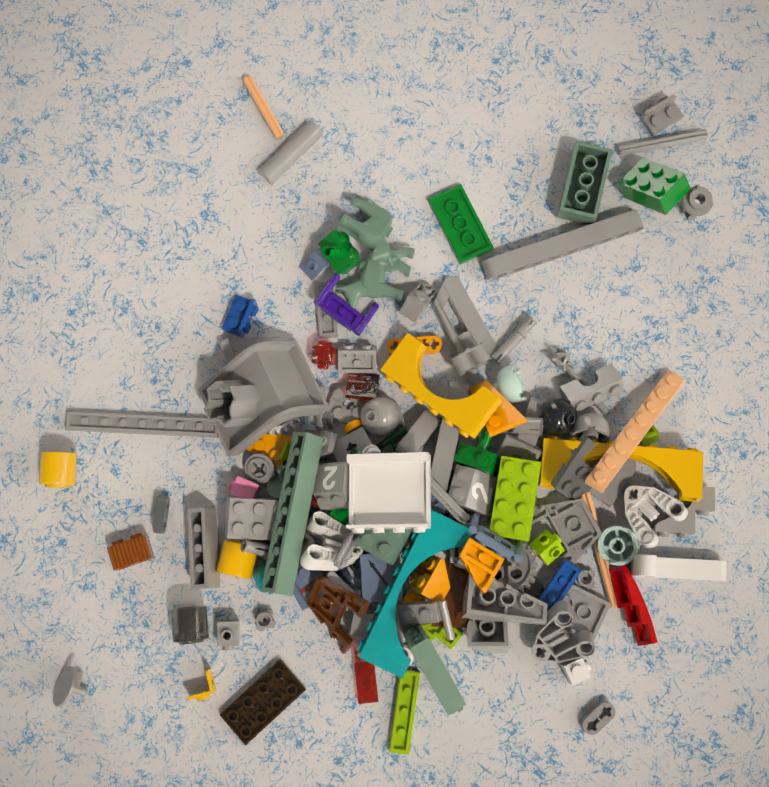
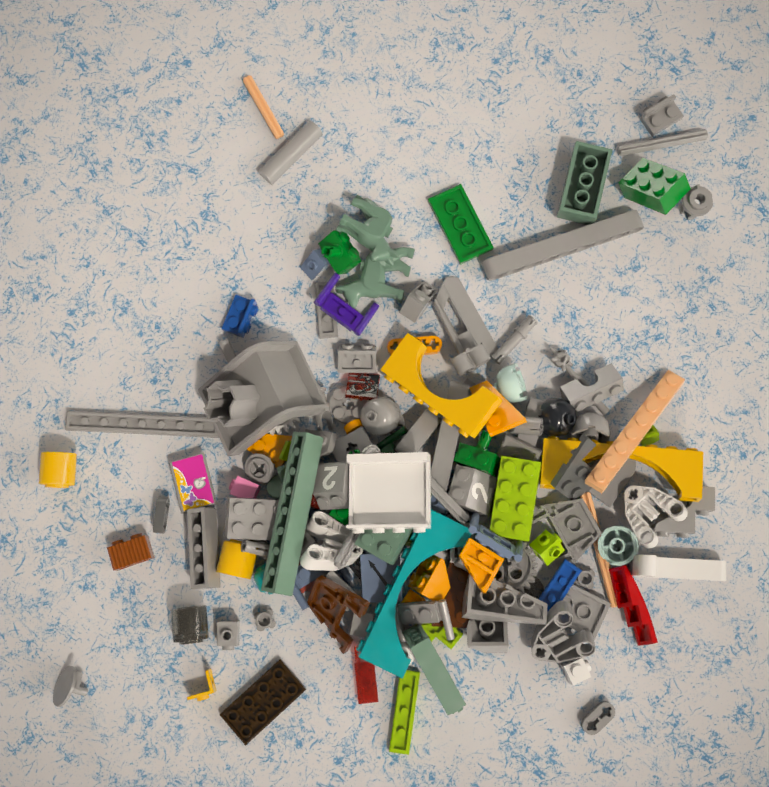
(192, 482): none -> piece
(323, 355): clear red head -> none

